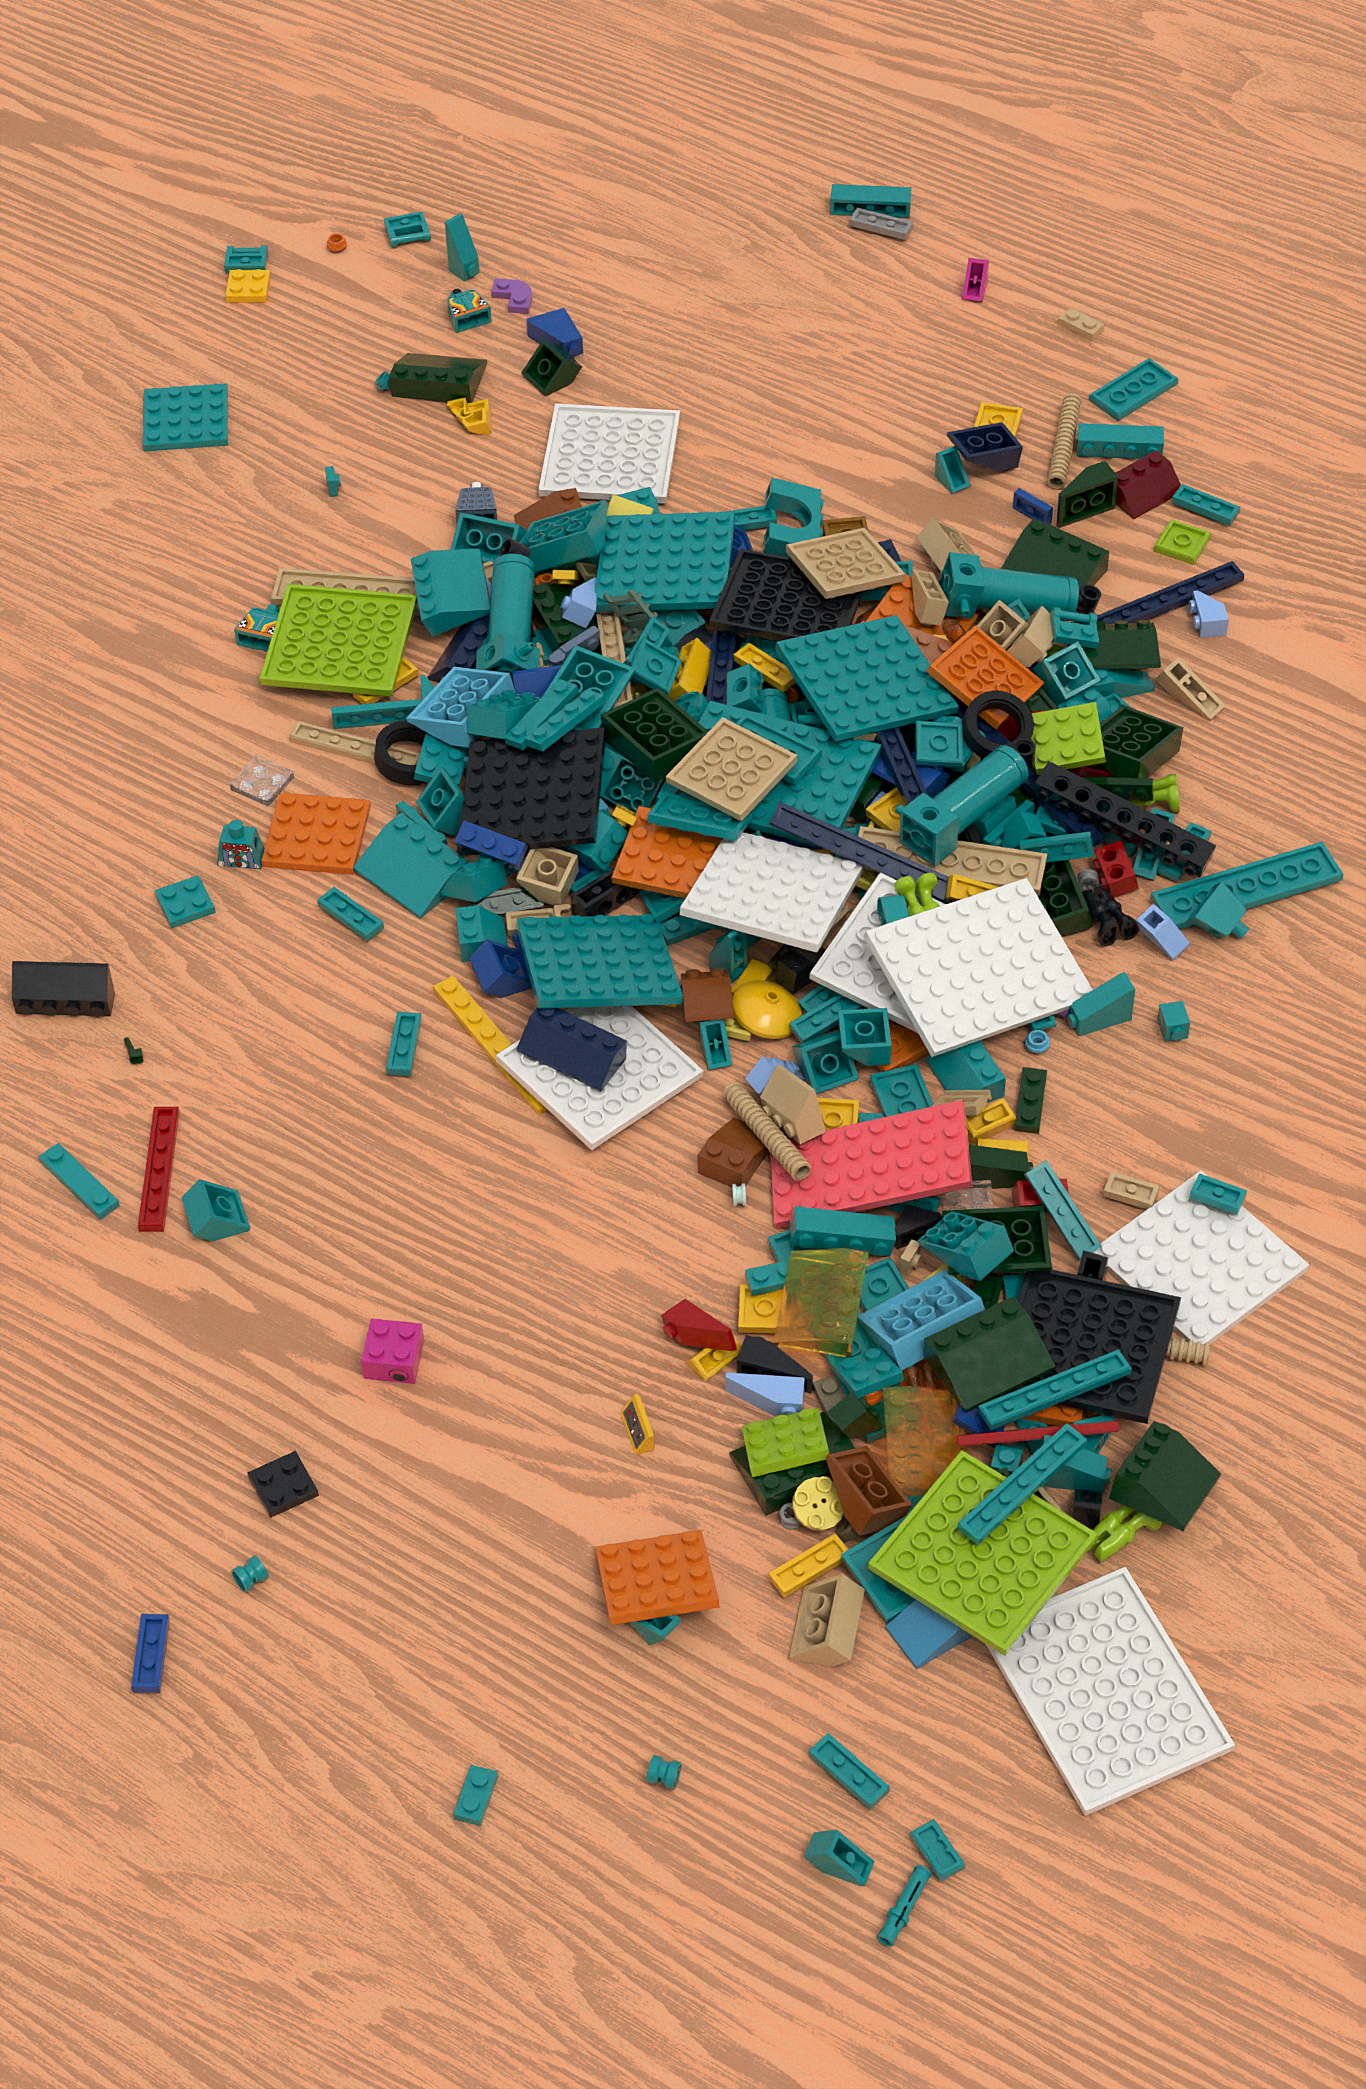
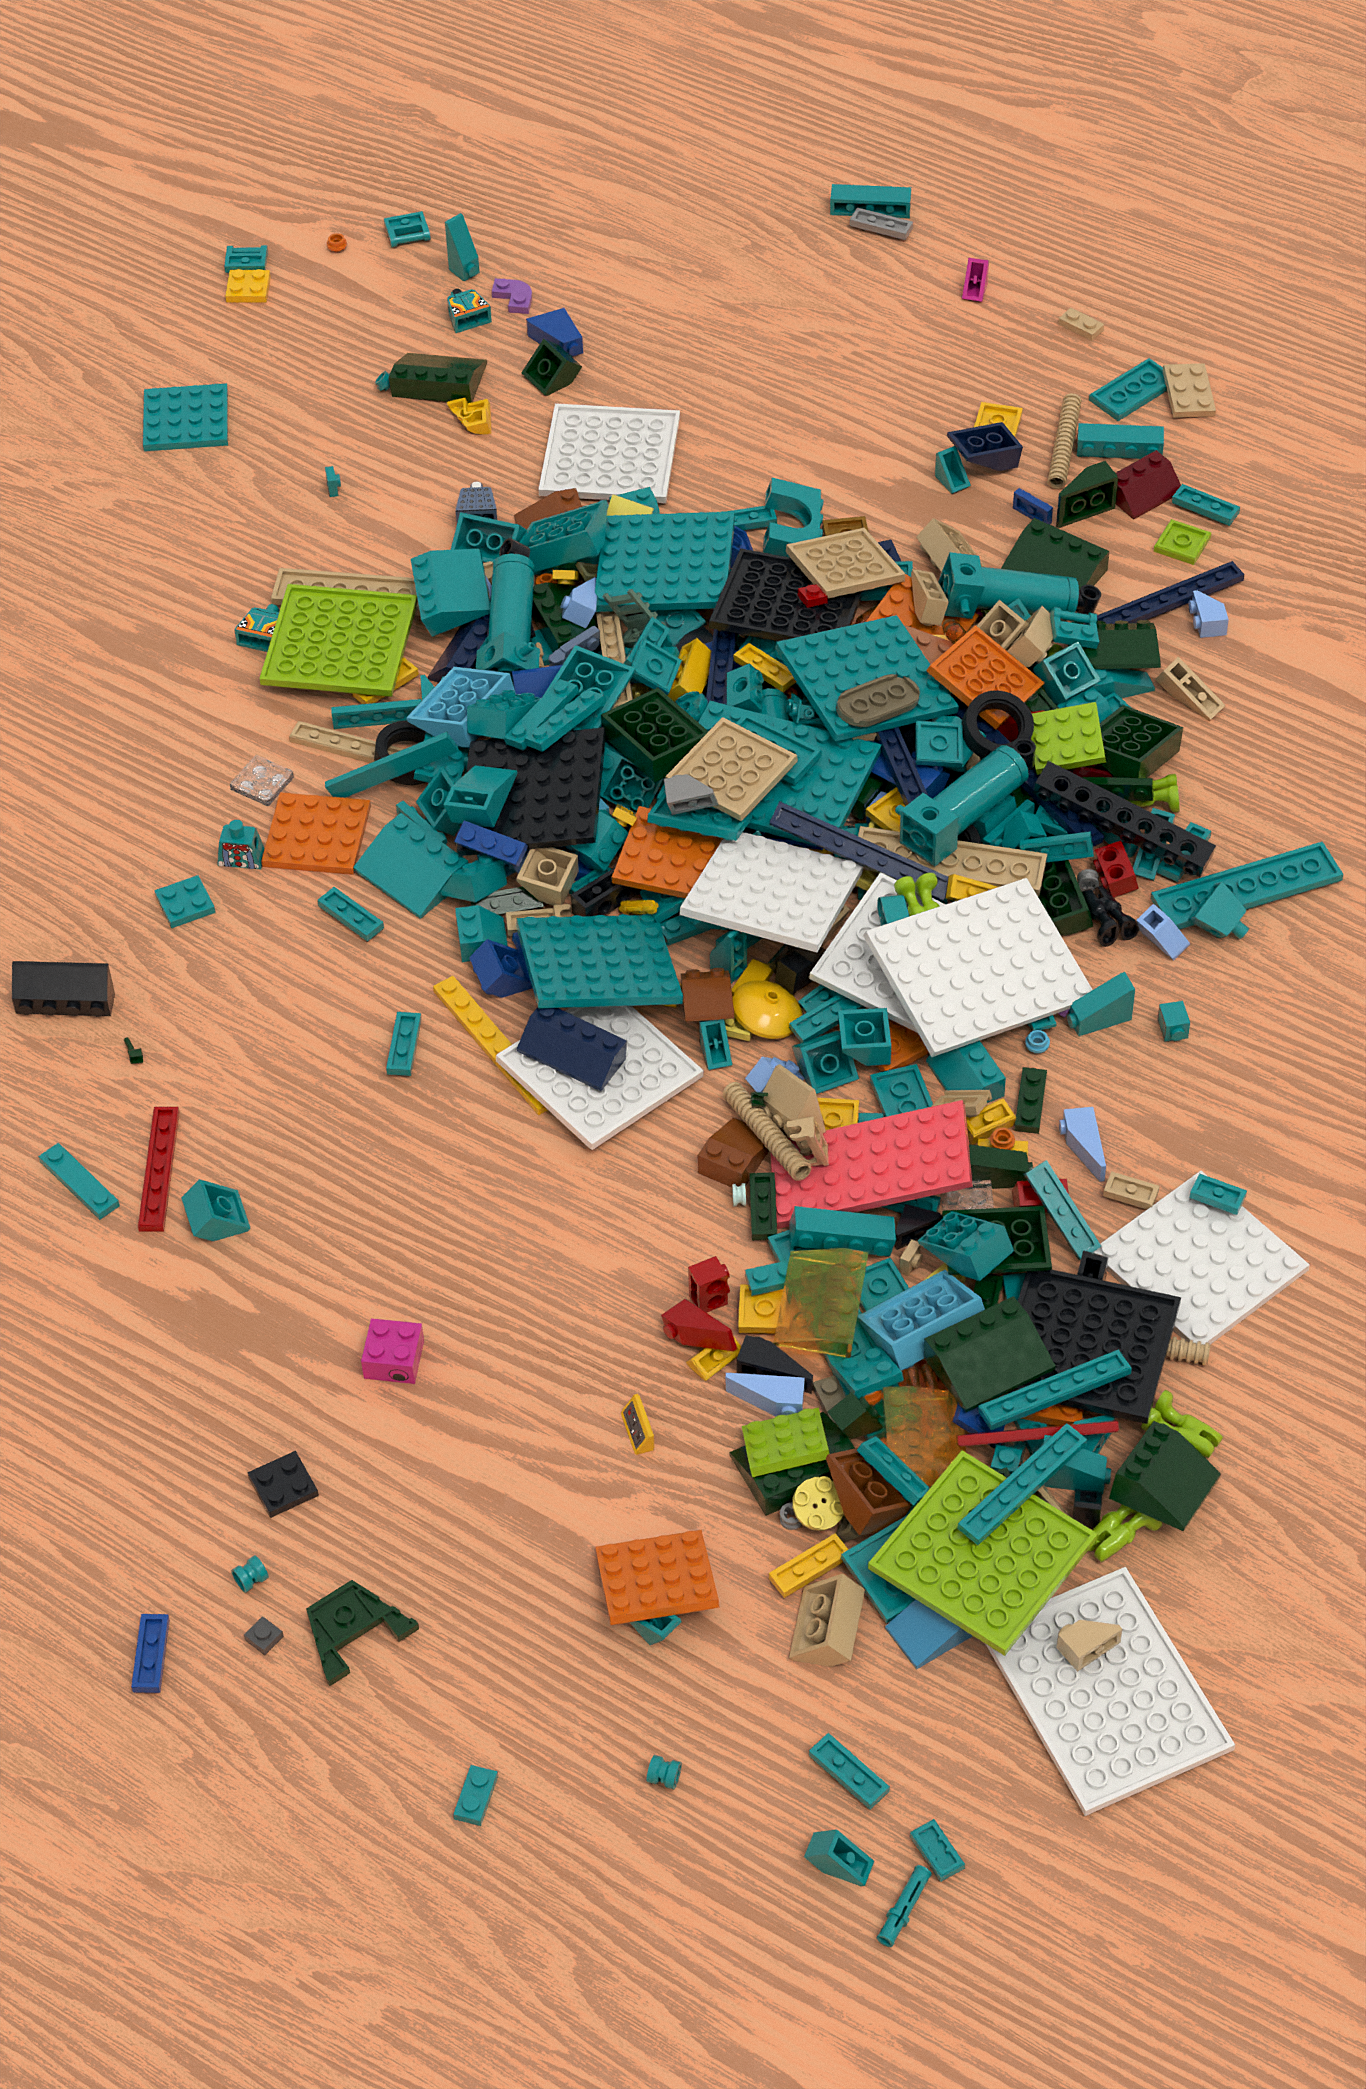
(263, 1635): none -> dark grey plate
(345, 1617): none -> dark green wing
(392, 766): none -> teal tile
(479, 795): none -> teal slope
(638, 907): none -> yellow axle
(688, 794): none -> light grey slope
(708, 1284): none -> red brick
(757, 1098): none -> dark green hand
(763, 1205): none -> dark green plate
(799, 708): none -> teal hinge
(809, 1140): none -> tan hinge
(812, 595): none -> red plate
(877, 700): none -> dark tan tile
(893, 1470): none -> teal plate
(1002, 1134): none -> orange plate
(1083, 1138): none -> light blue slope
(1087, 1641): none -> tan slope
(1189, 390): none -> tan plate
(1195, 1431): none -> lime piece

